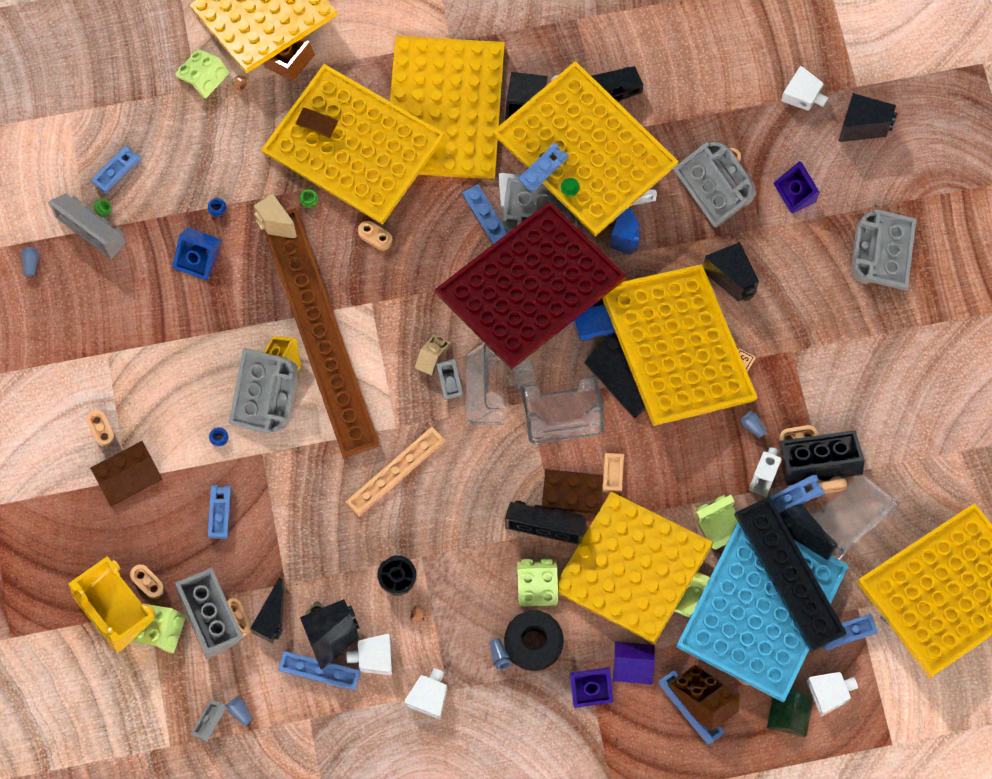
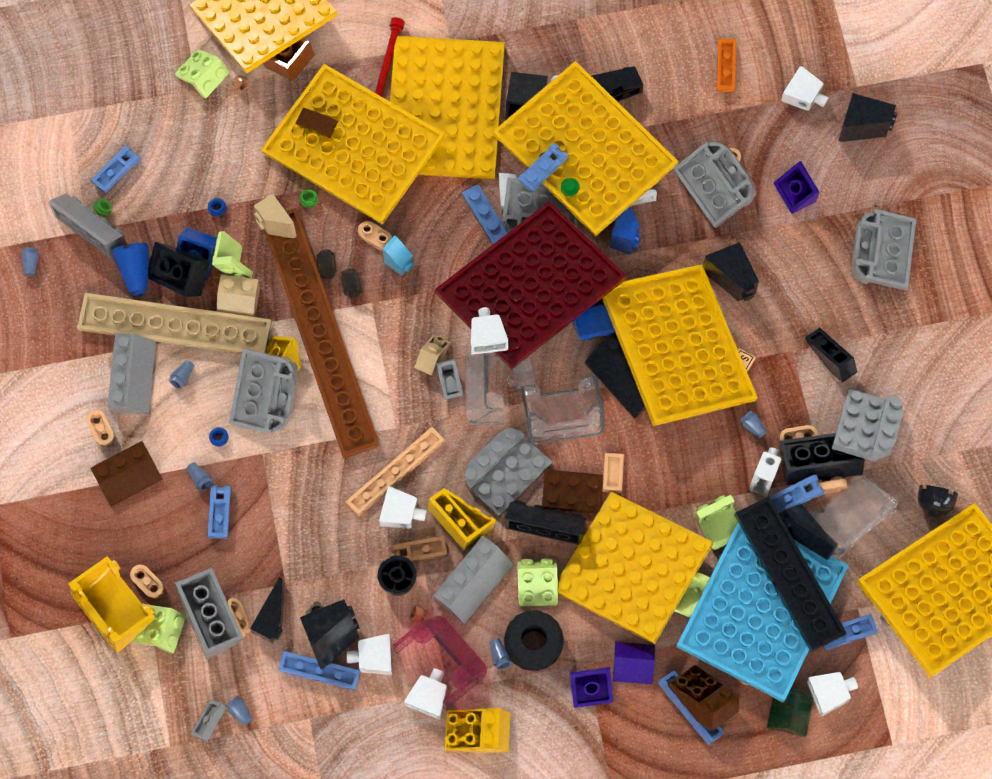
(131, 374): none -> light grey slope
(133, 266): none -> blue cone
(174, 324): none -> tan plate
(178, 270): none -> black slope
(181, 375): none -> sand blue cone
(200, 478): none -> sand blue cone
(228, 256): none -> yellowish green bracket
(238, 295): none -> tan slope
(326, 264): none -> clear smoke brick
(351, 283): none -> clear smoke brick
(396, 25): none -> red piece
(398, 256): none -> medium azure slope
(400, 510): none -> white torso
(422, 549): none -> medium nougat plate
(459, 518): none -> yellow wedge
(471, 667): none -> clear pink windscreen
(473, 580): none -> light grey slope
(478, 730): none -> yellow slope
(487, 333): none -> white torso
(505, 470): none -> light grey plate
(726, 65): none -> orange plate
(833, 355): none -> black slope
(868, 425): none -> light grey plate
(936, 500): none -> black cylinder

